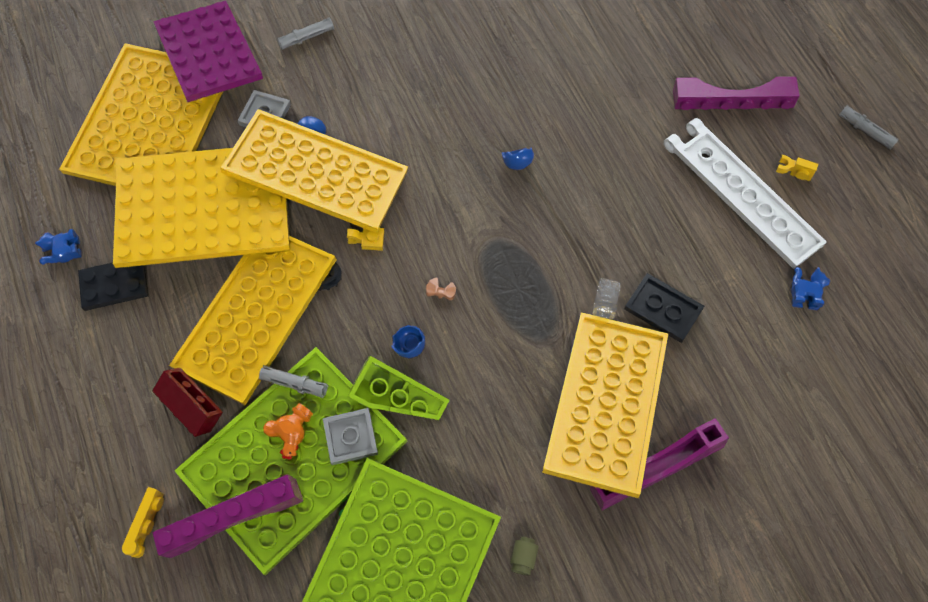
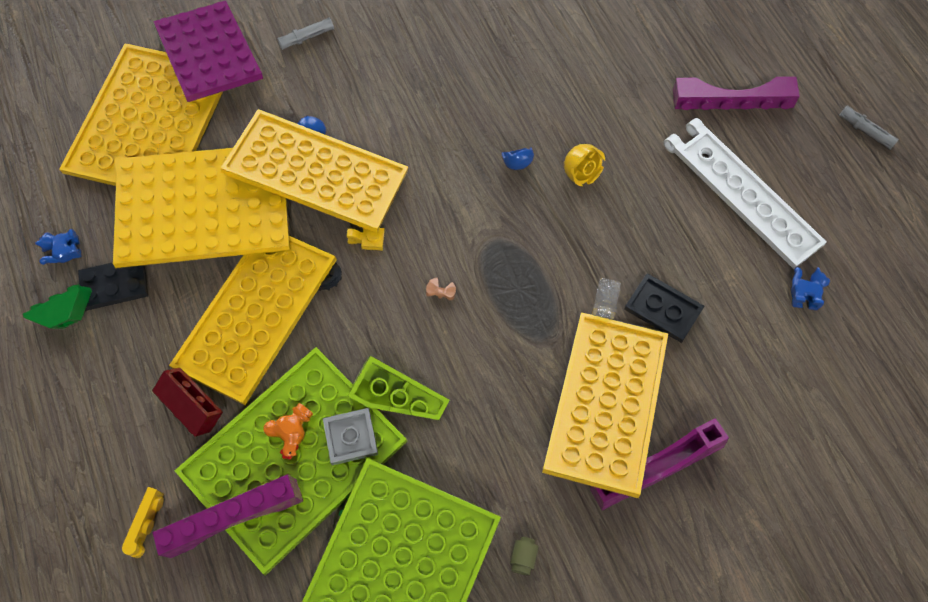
(61, 309): none -> green slope
(265, 102): light grey plate -> none
(302, 384): light grey pin -> none
(408, 342): blue hair -> none
(584, 164): none -> yellow cylinder
(799, 168): yellow plate -> none

